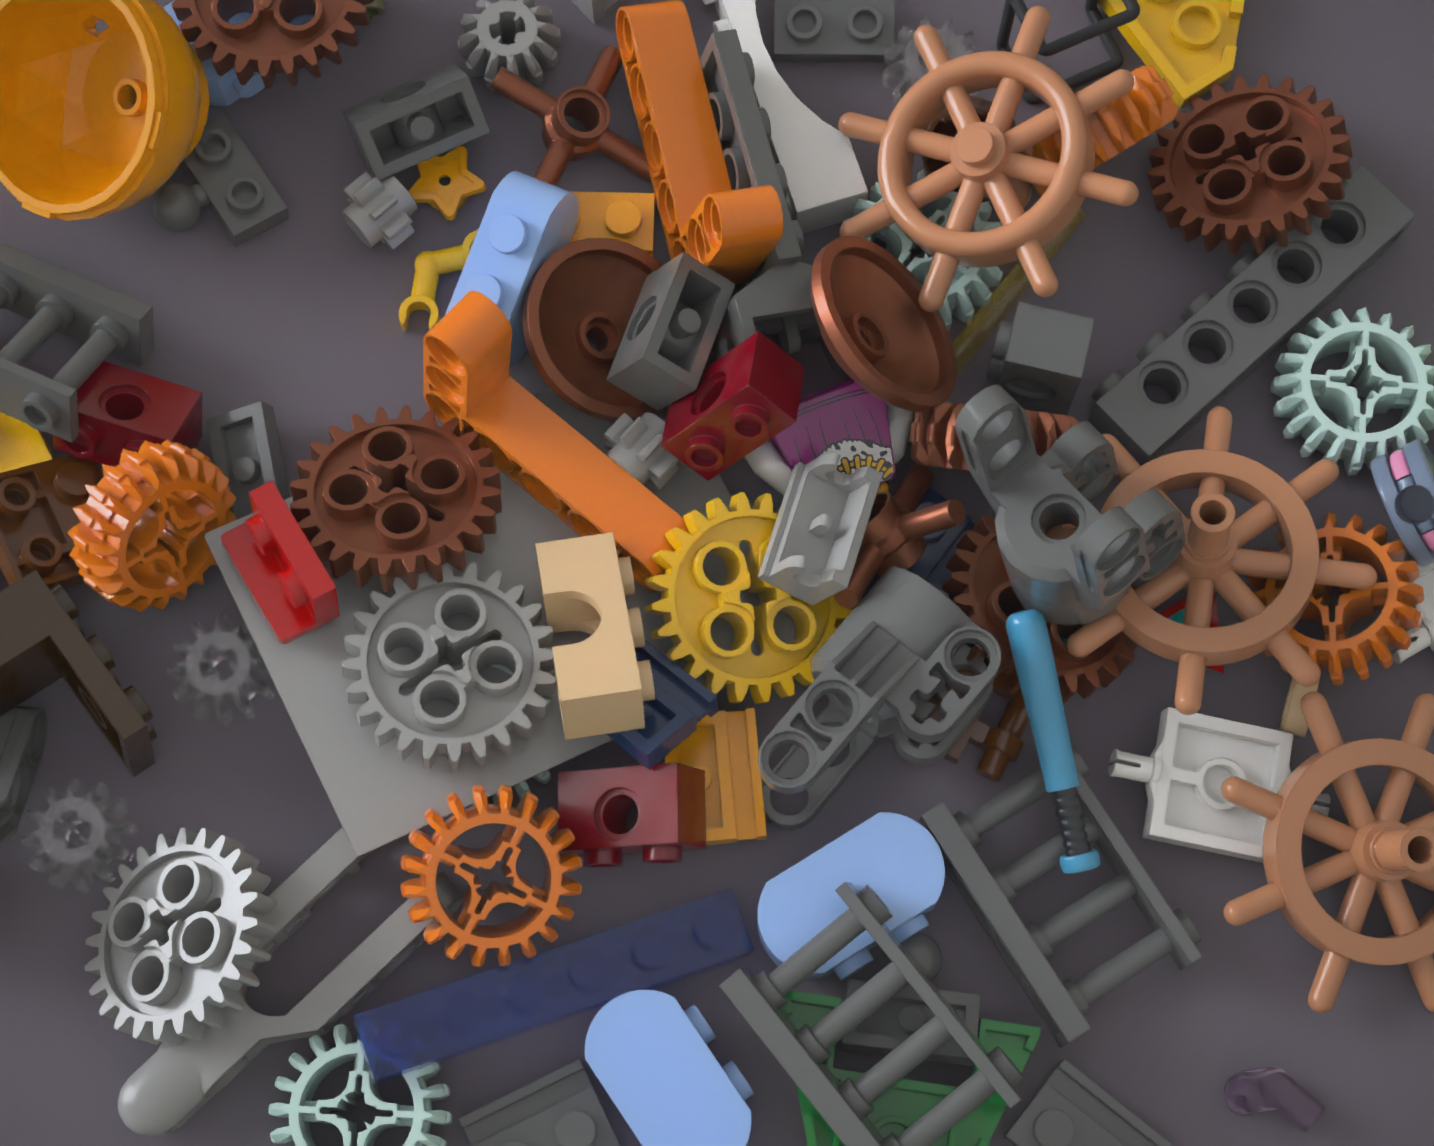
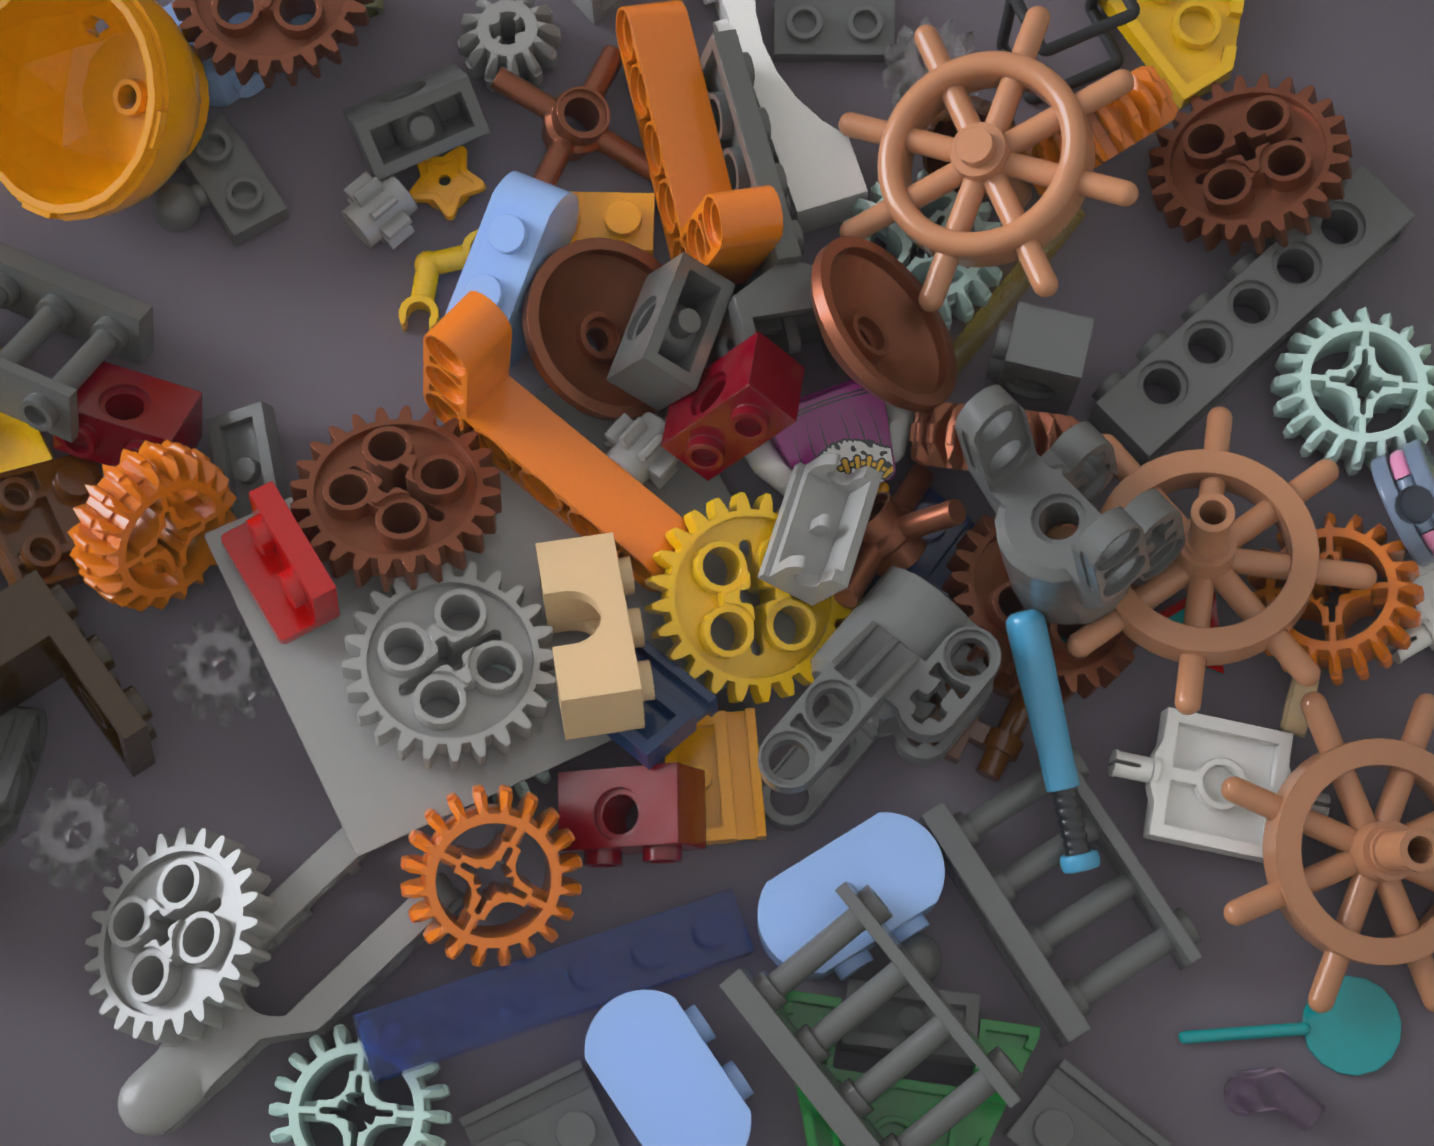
(1348, 1039): none -> teal piece

